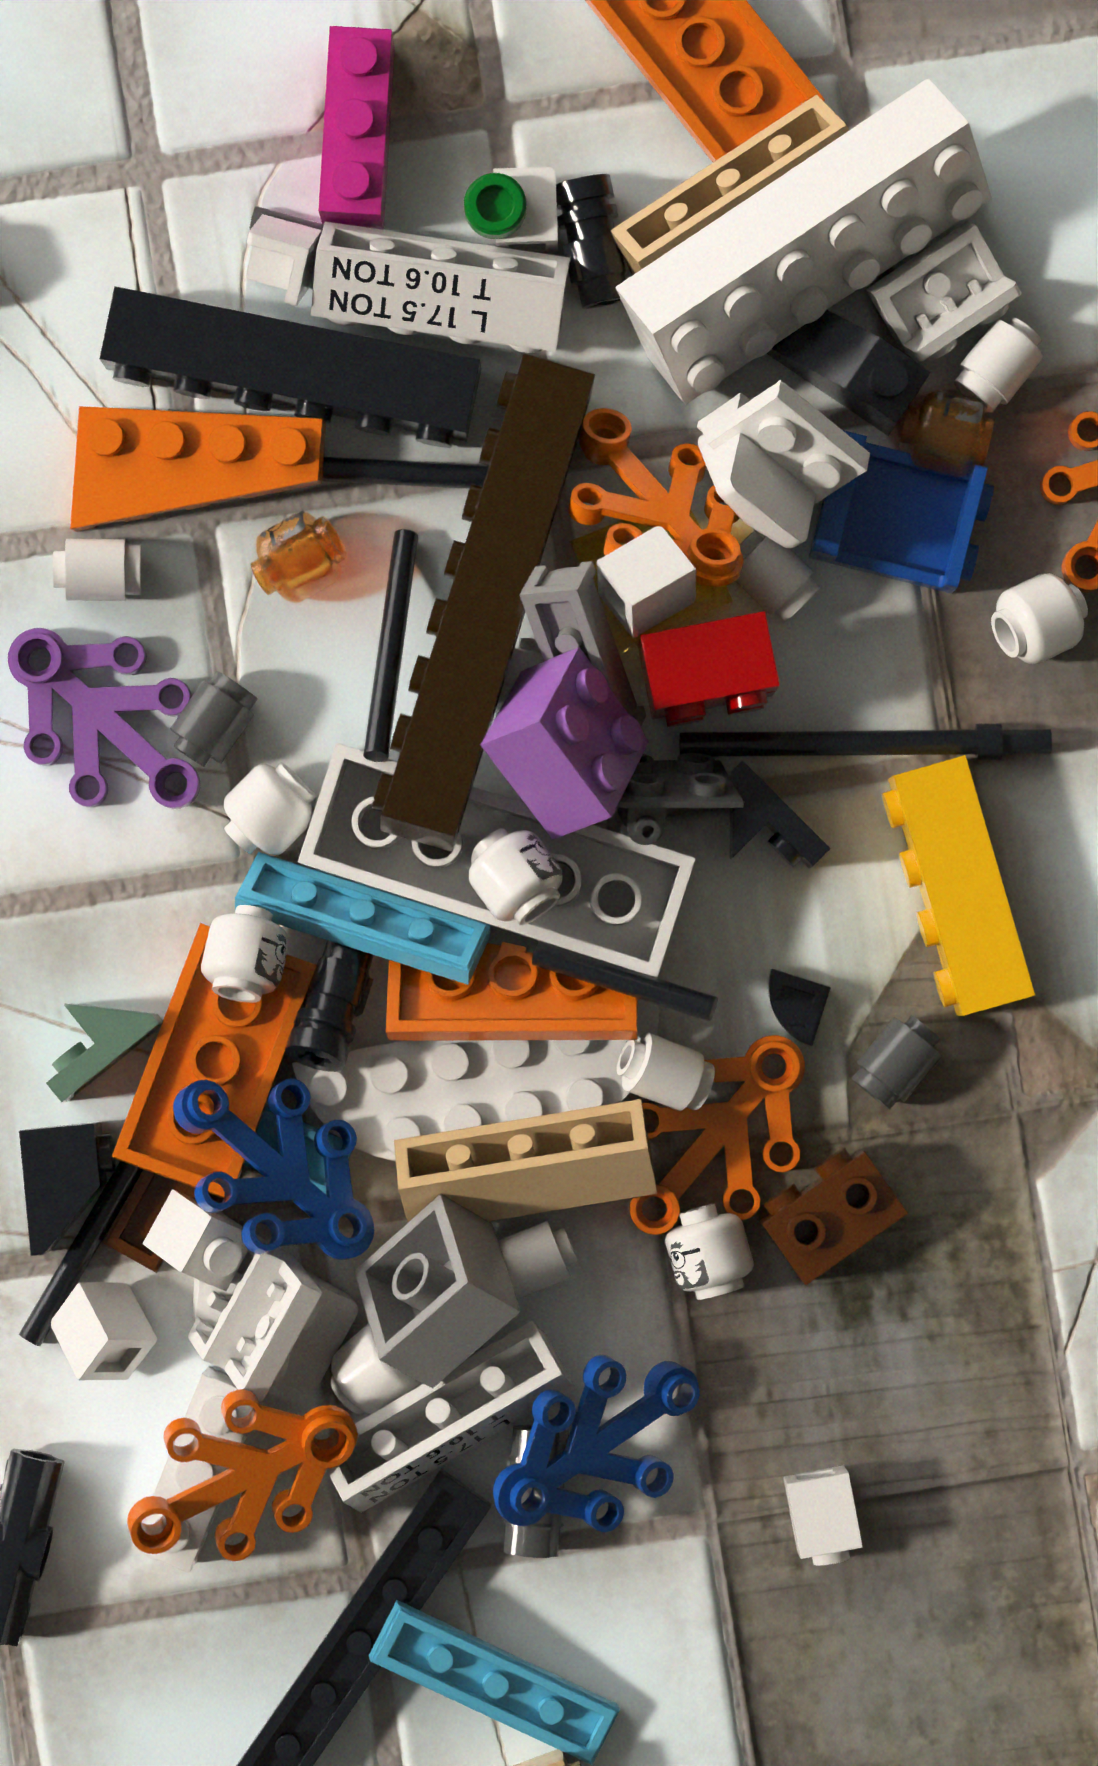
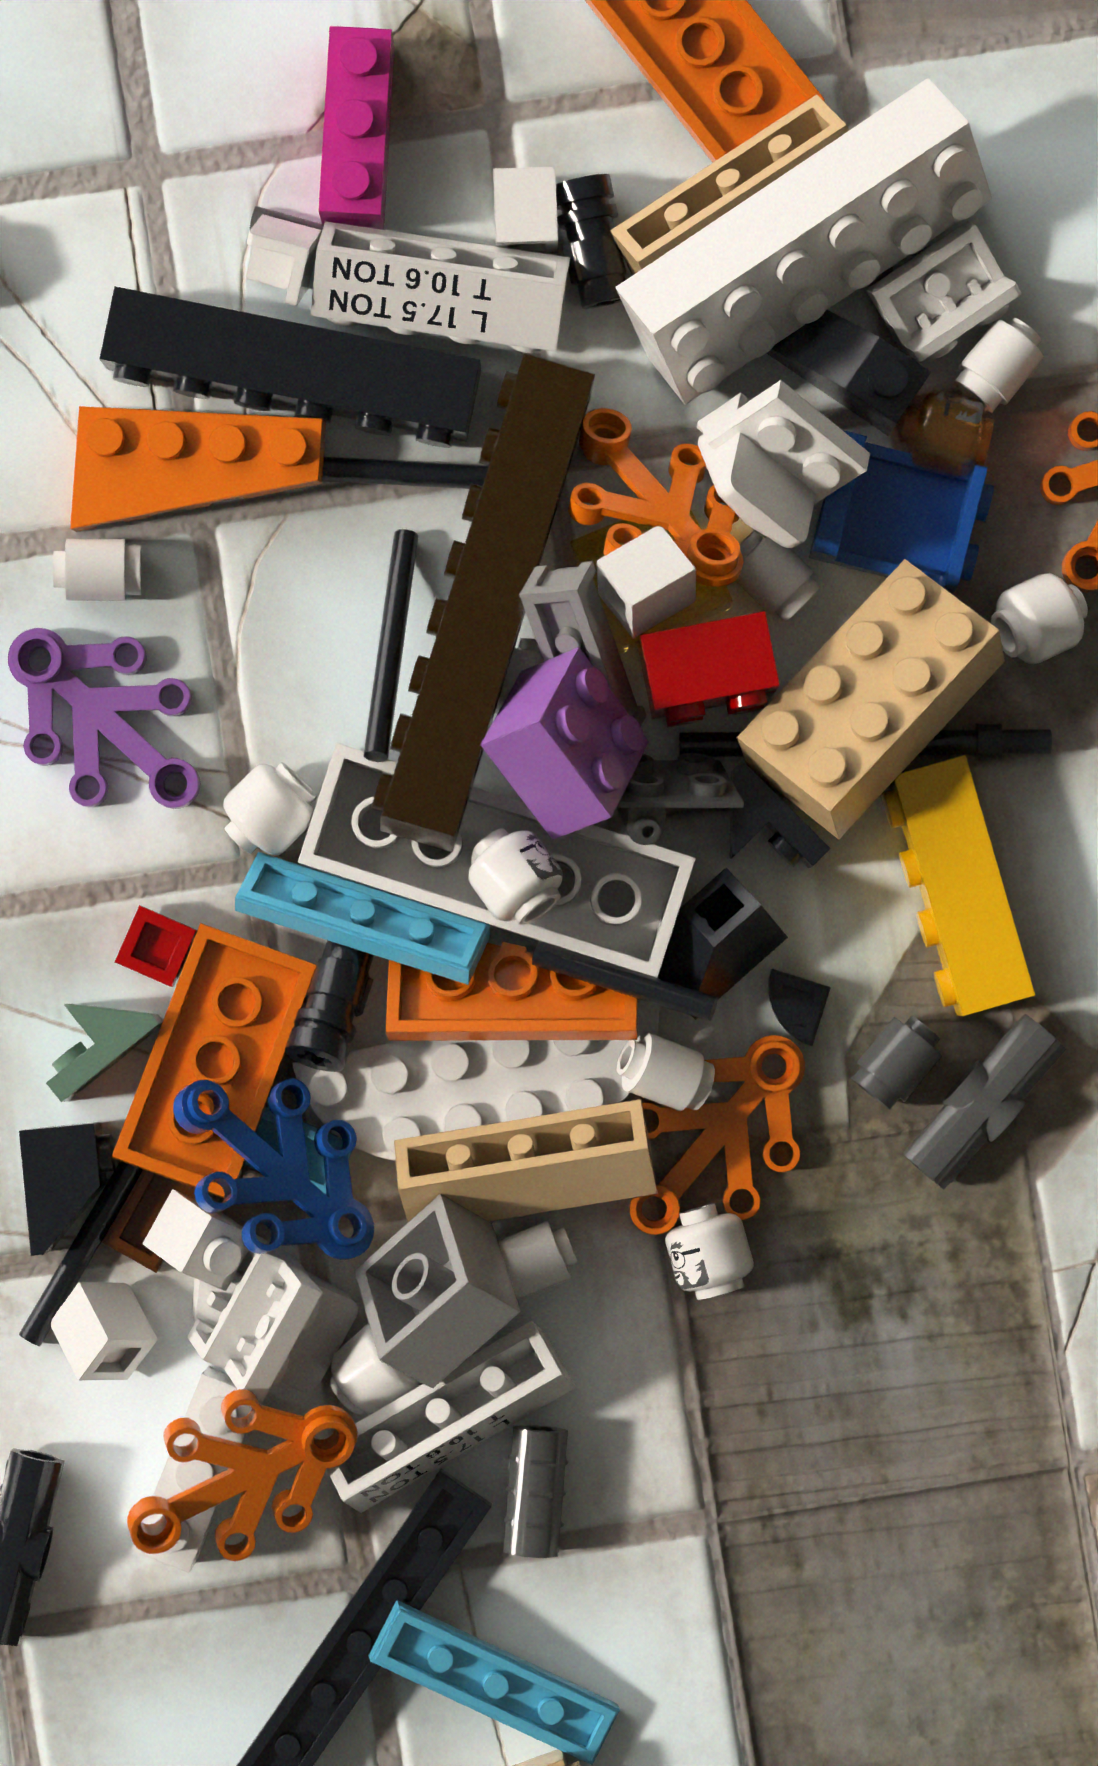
(156, 946): none -> red plate
(213, 719): dark grey brick -> none
(245, 954): white head -> none
(298, 557): clear orange head -> none
(495, 205): green tile -> none
(590, 1446): blue plant -> none
(719, 937): none -> black slope
(823, 1515): white brick -> none
(831, 1214): reddish brown brick -> none
(872, 698): none -> tan brick
(984, 1101): none -> dark grey piece

